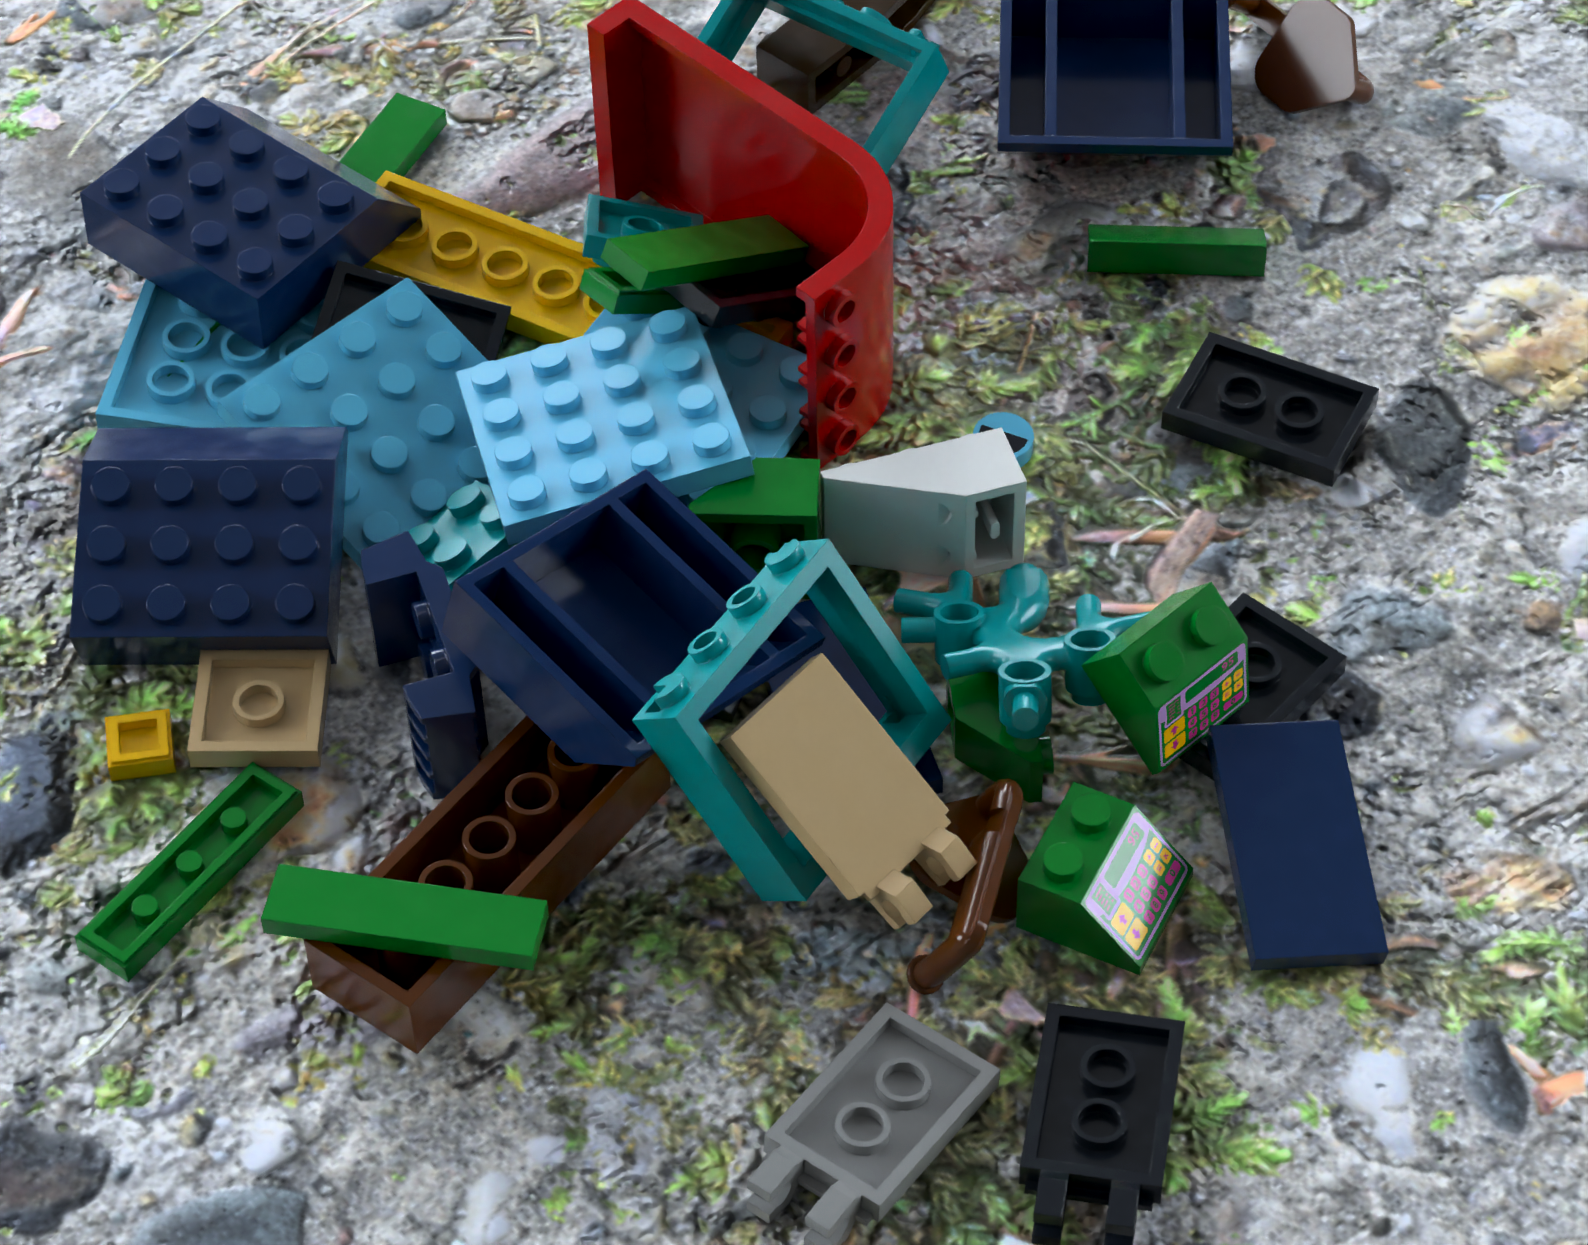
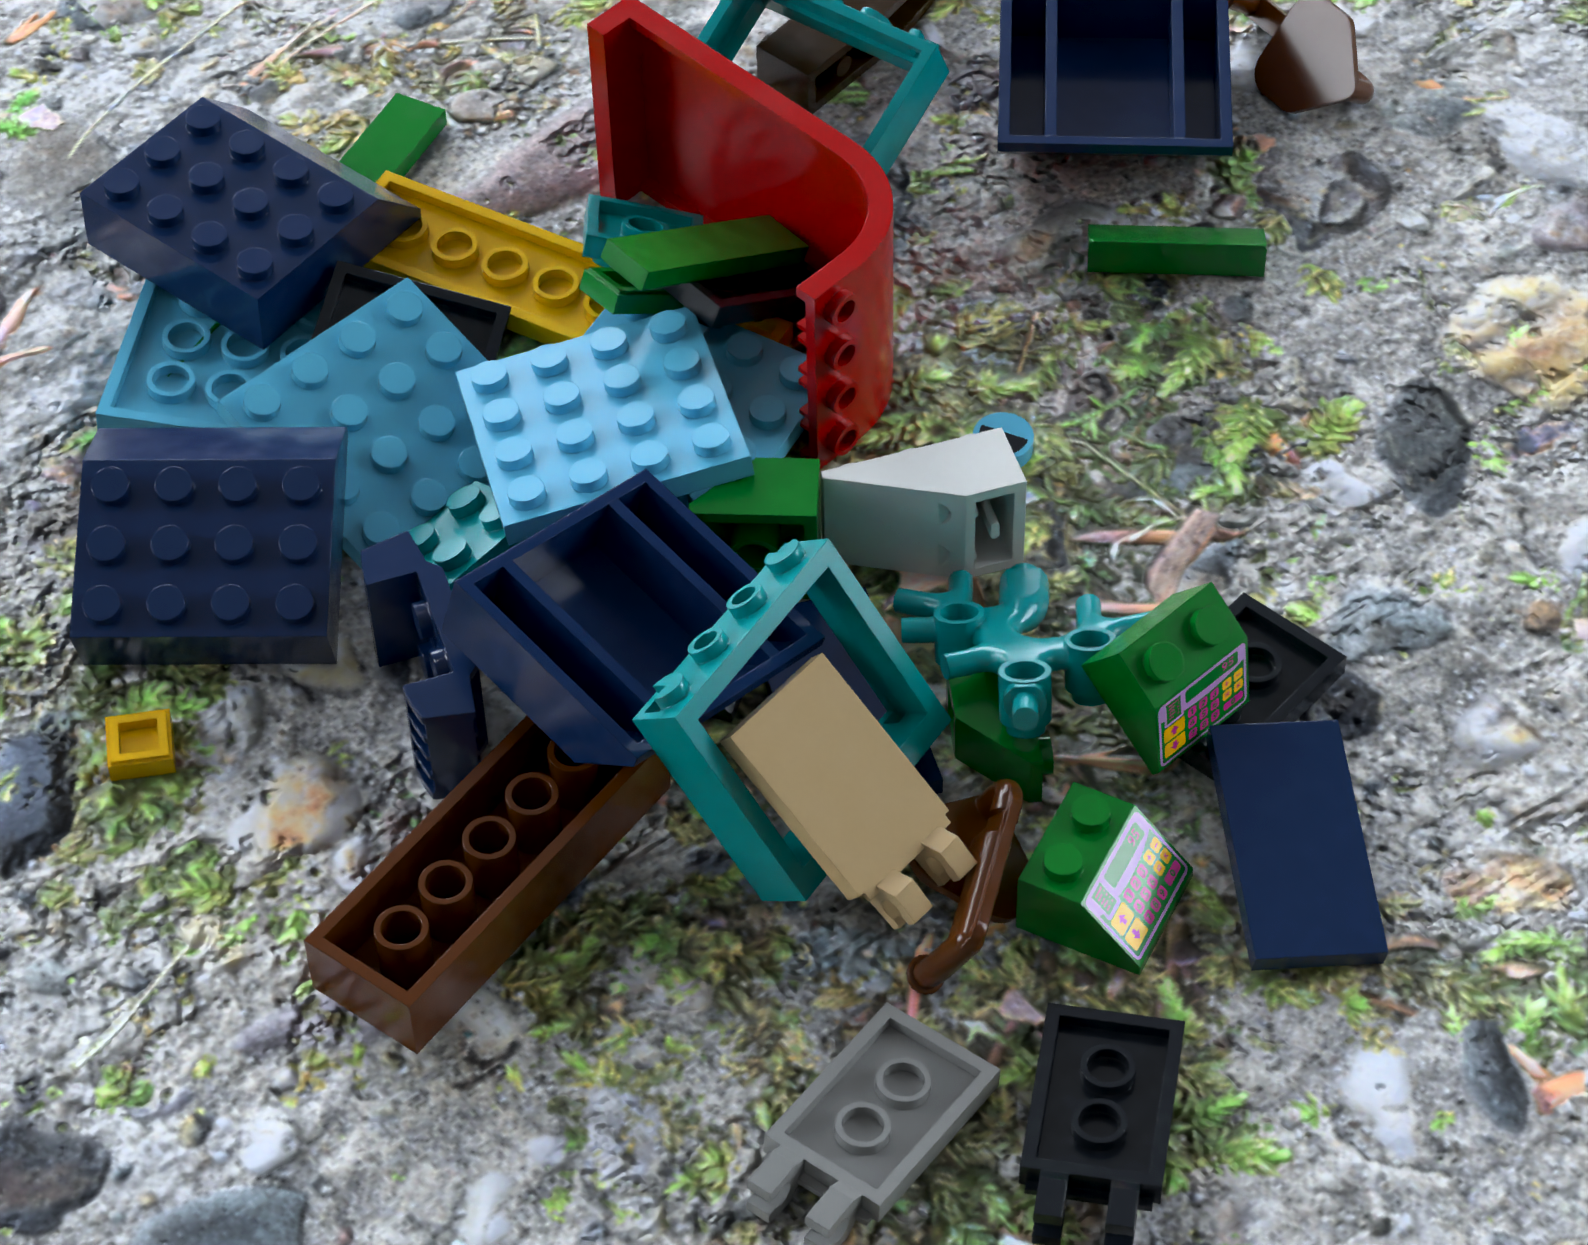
(189, 871): green tile -> none
(259, 708): tan plate -> none
(405, 916): green tile -> none
(1270, 408): black plate -> none

